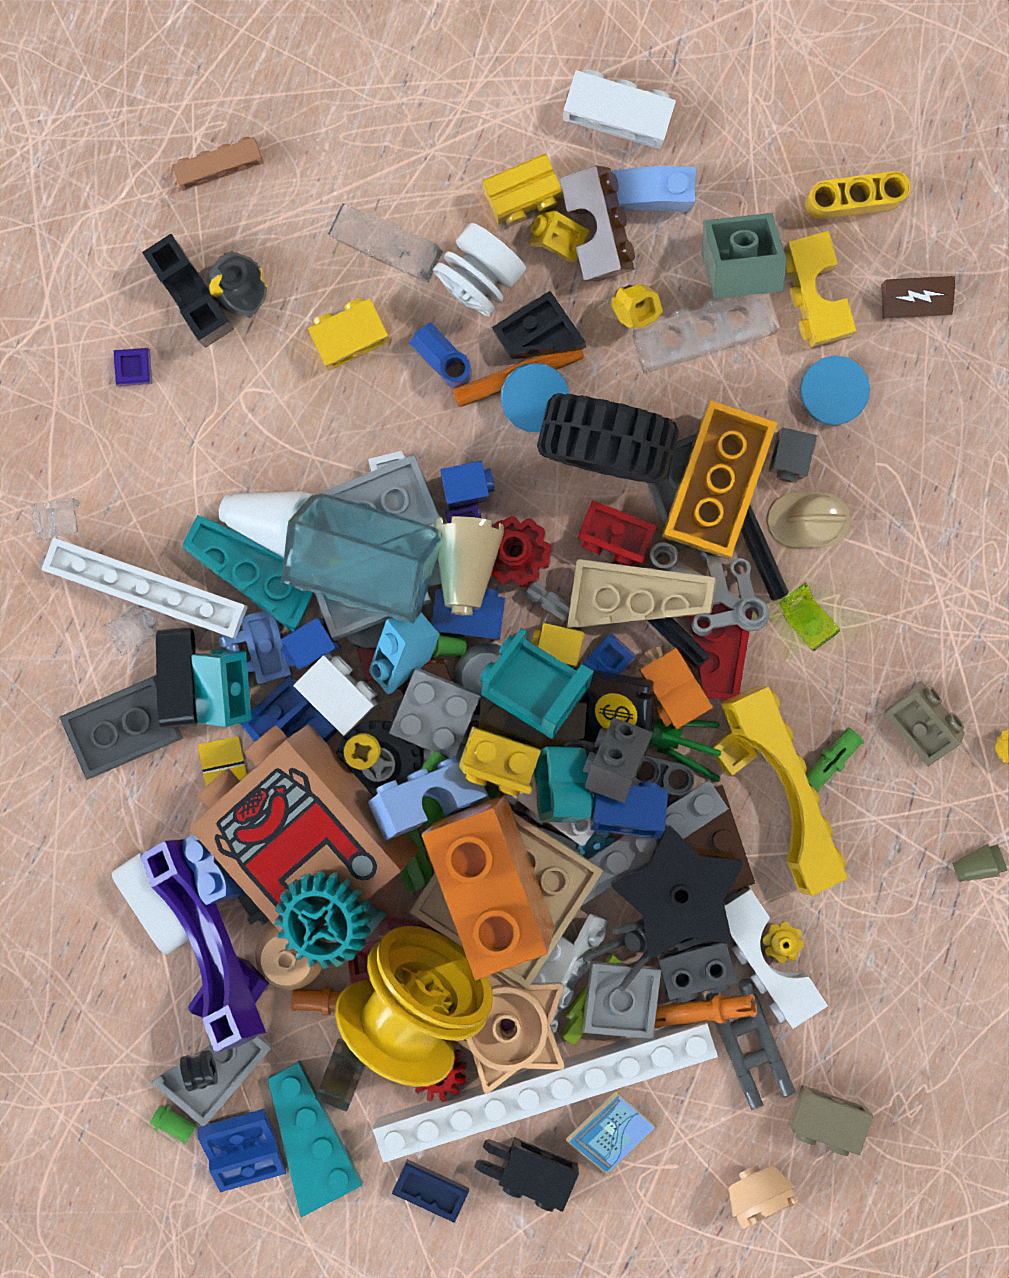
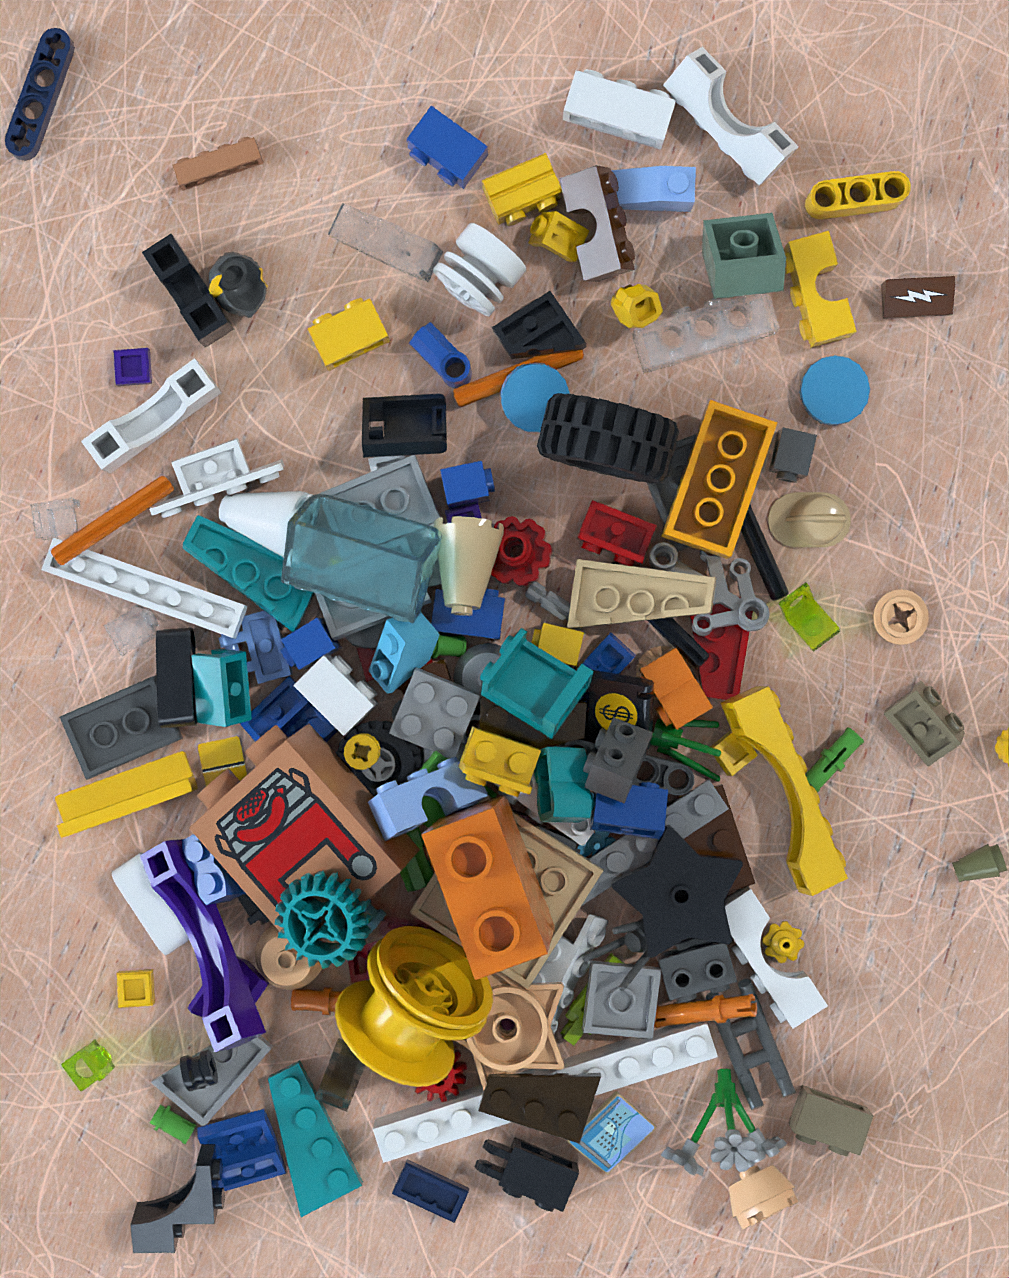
(33, 92): none -> dark blue beam
(97, 1060): none -> clear neon green bracket
(112, 520): none -> orange axle
(125, 793): none -> yellow panel
(135, 988): none -> yellow tile
(163, 1221): none -> arch
(174, 402): none -> white arch
(212, 472): none -> white bracket
(410, 425): none -> black container
(446, 148): none -> blue brick
(542, 1102): none -> dark brown wing
(699, 89): none -> white arch
(732, 1148): none -> light grey plant
(915, 623): none -> light nougat gear

